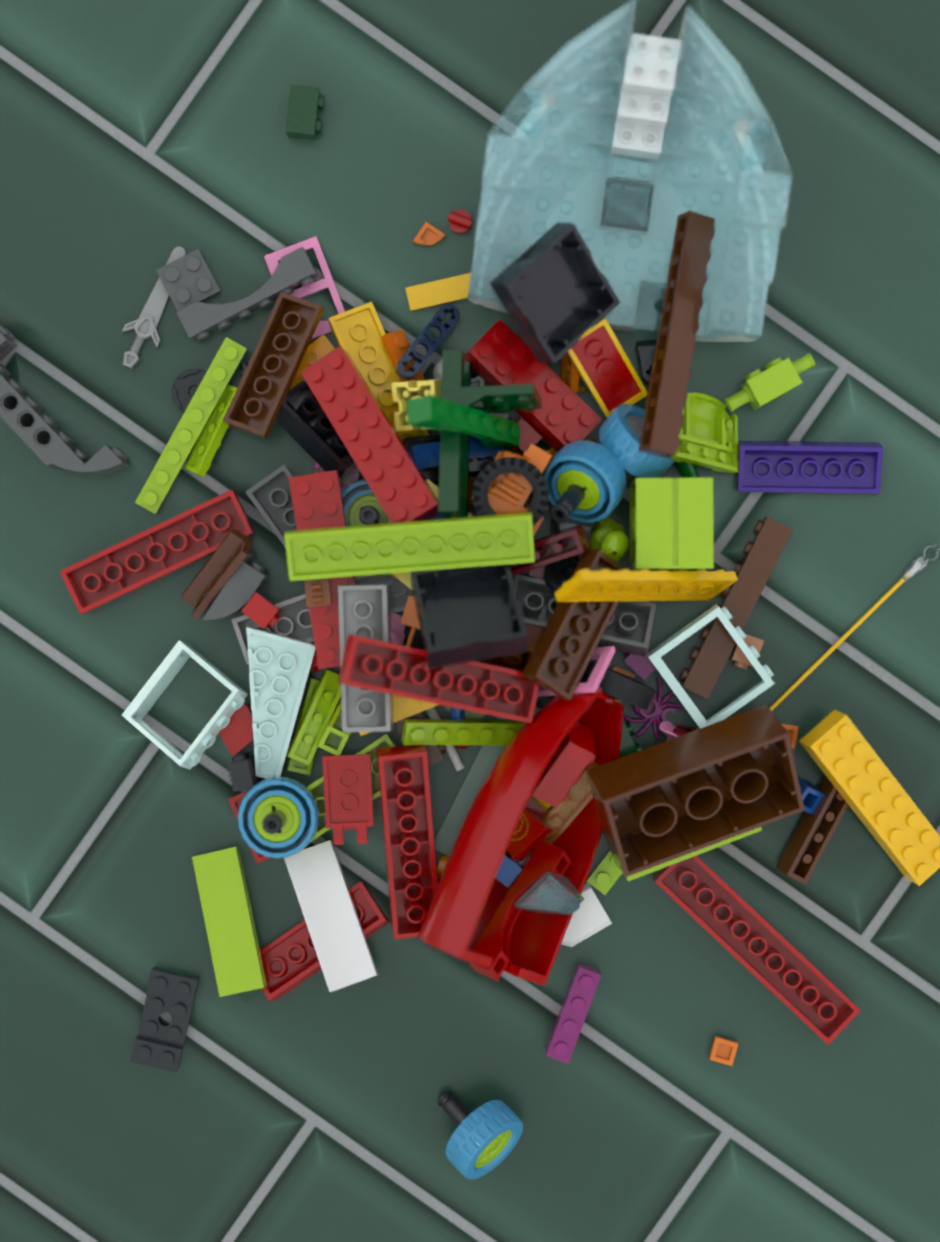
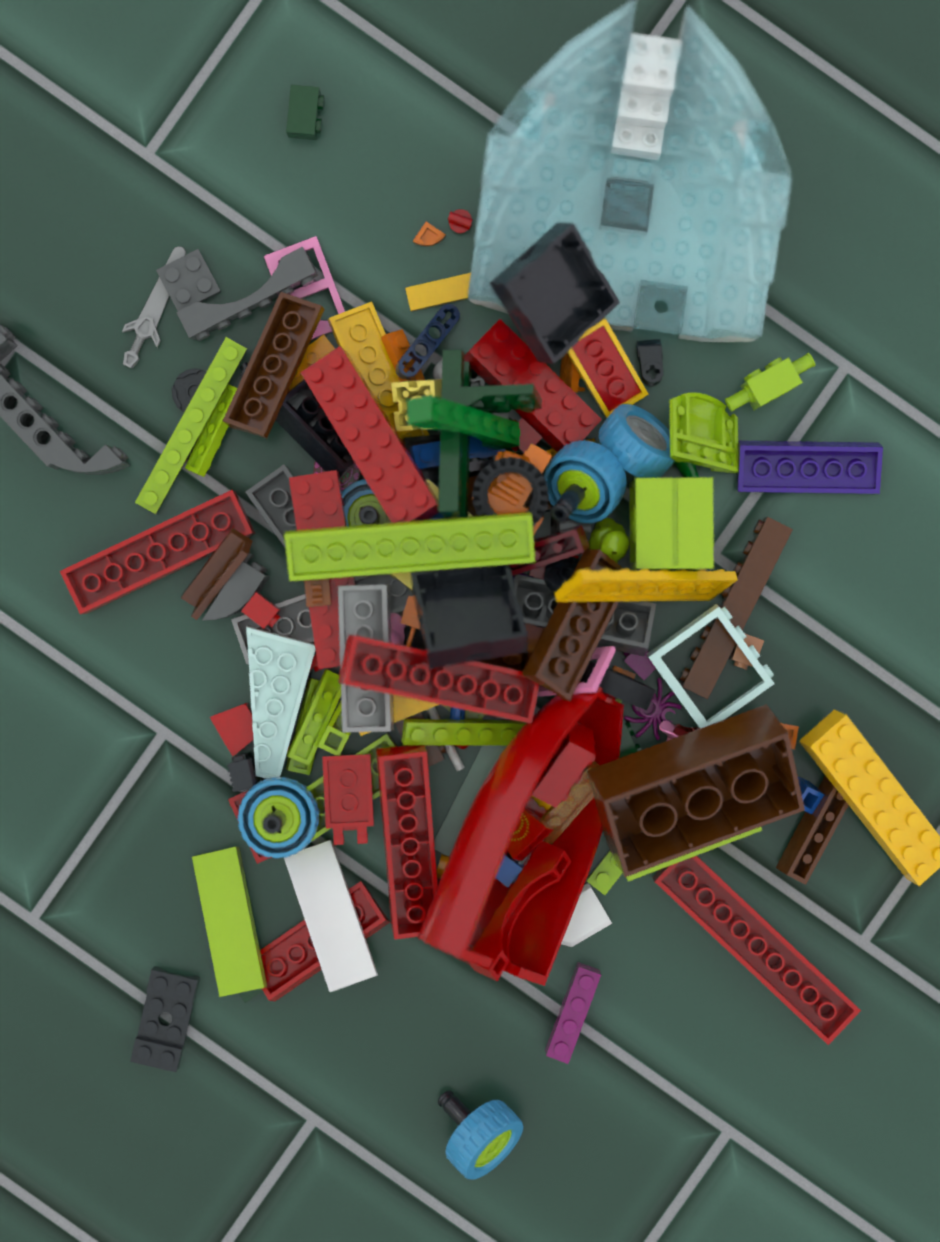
(156, 686): light aqua window -> none
(551, 896): clear light blue slope -> none
(677, 335): reddish brown brick -> none
(723, 1050): orange plate -> none
(916, 566): yellow piece -> none

